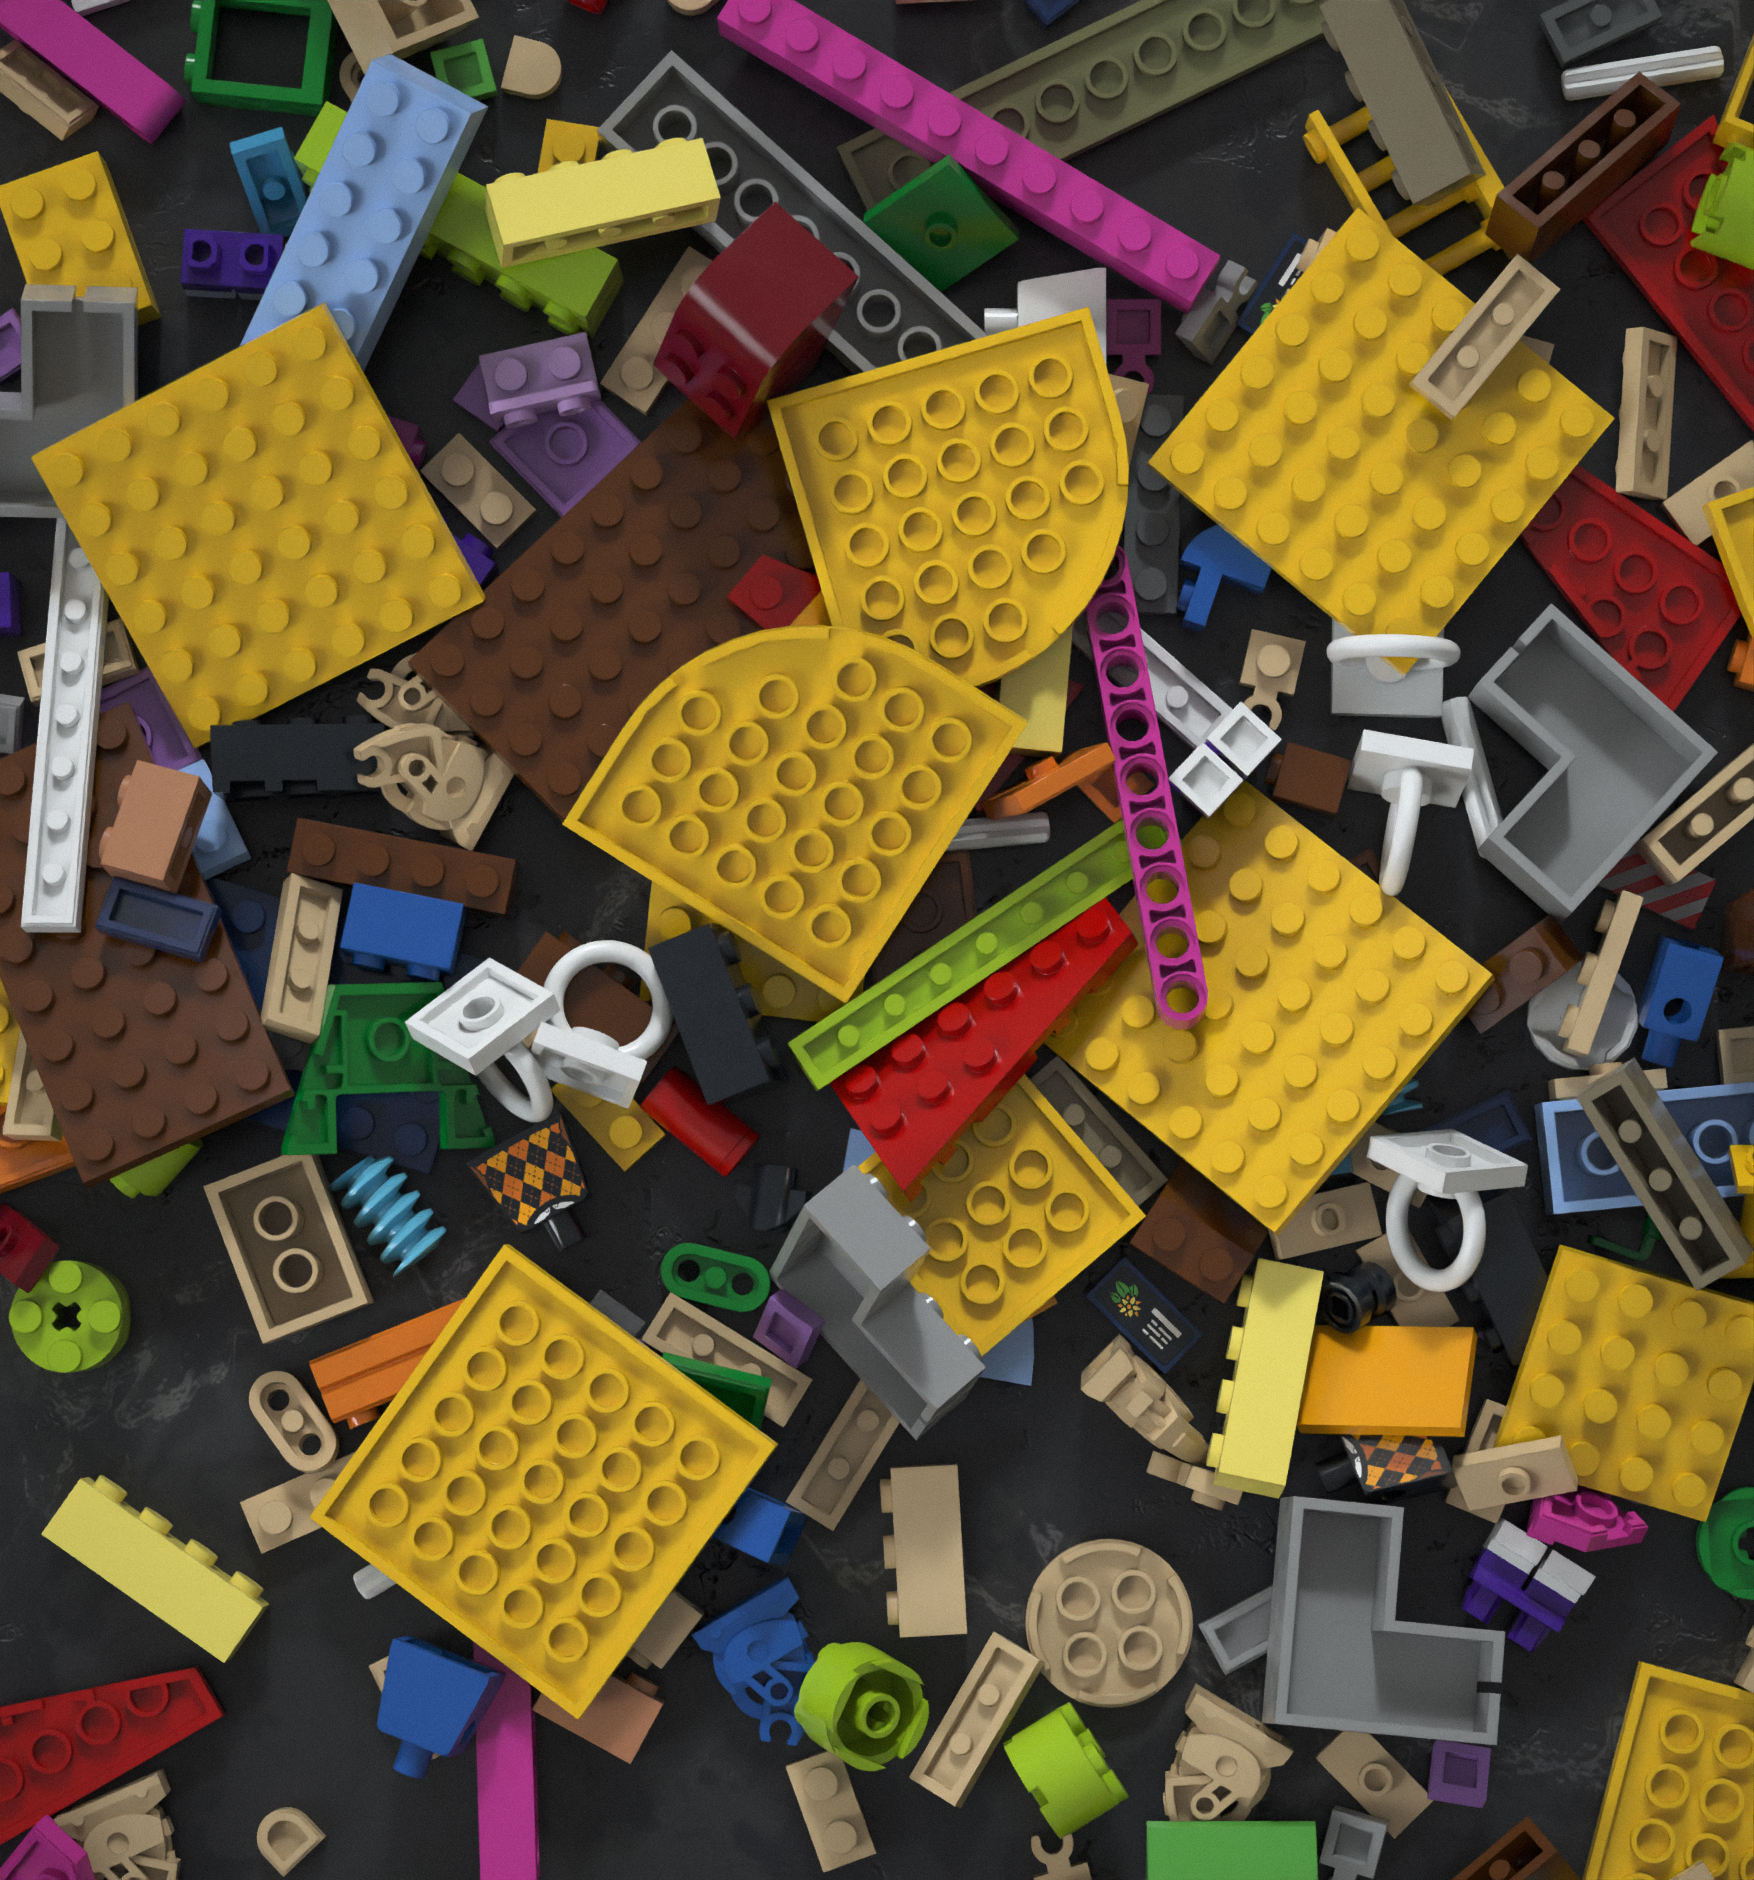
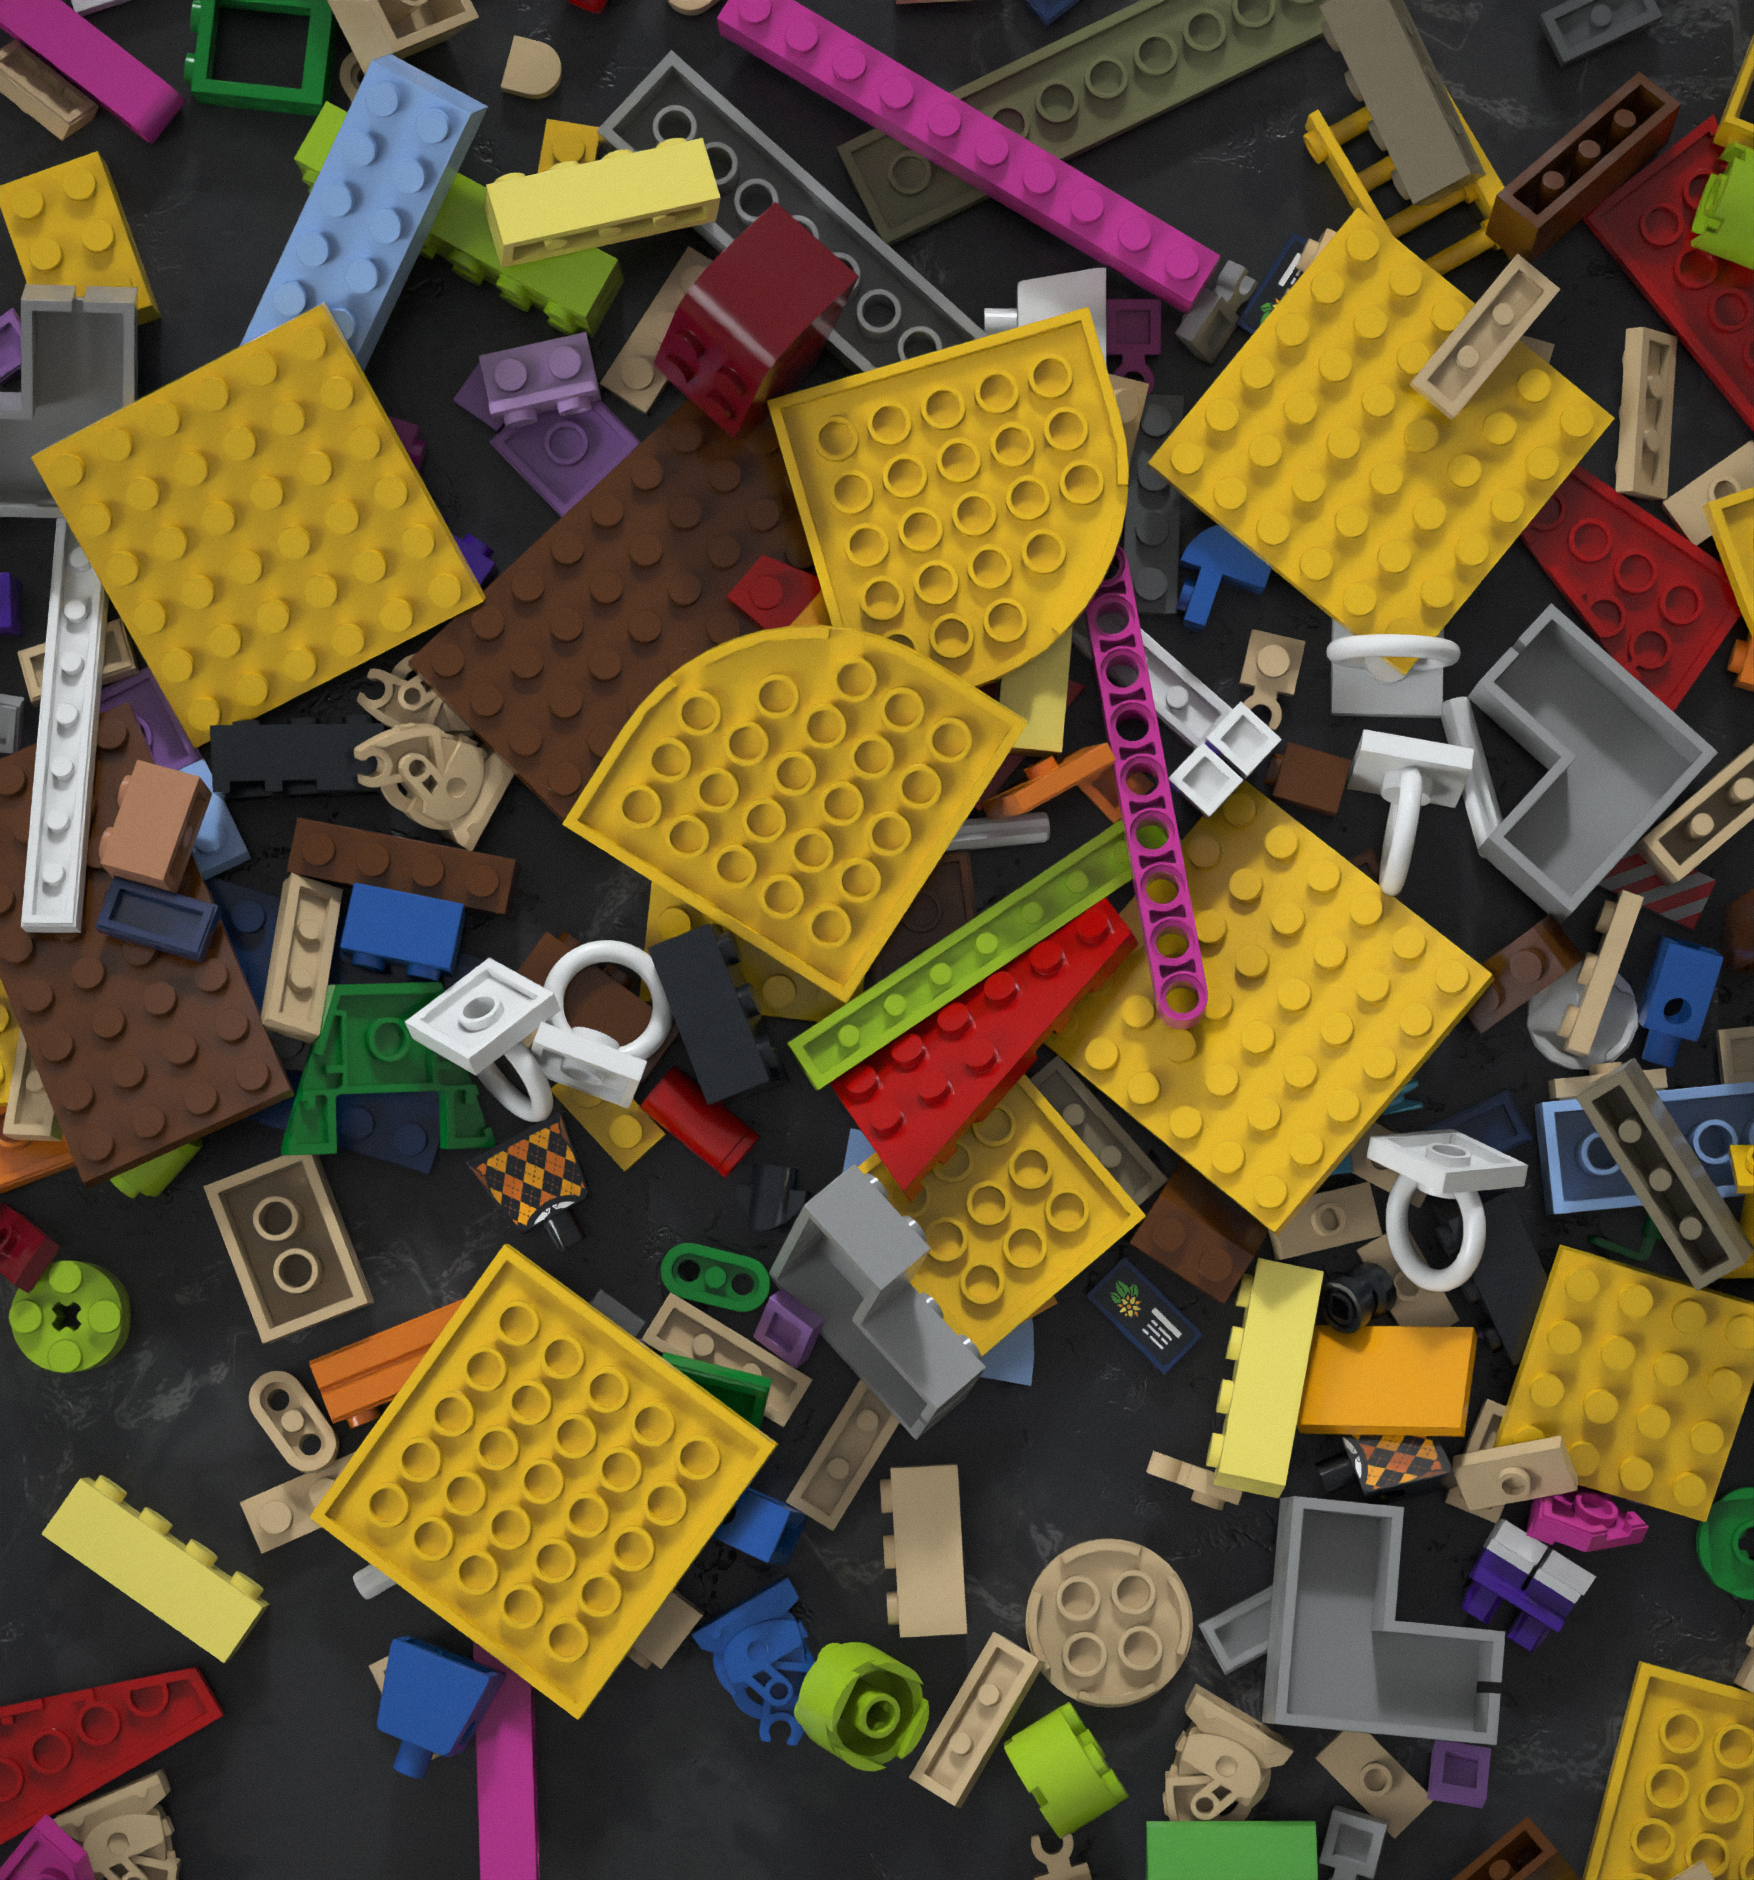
(228, 263): dark purple hips -> none
(270, 180): dark azure slope -> none
(287, 1838): tan tile -> none
(389, 1212): medium azure piece -> none
(466, 69): bright green plate -> none
(478, 491): tan plate -> none
(617, 1716): nougat brick -> none
(830, 1810): tan plate -> none
(942, 224): green plate -> none
(1143, 1401): tan piece -> none
(1661, 69): white axle -> none

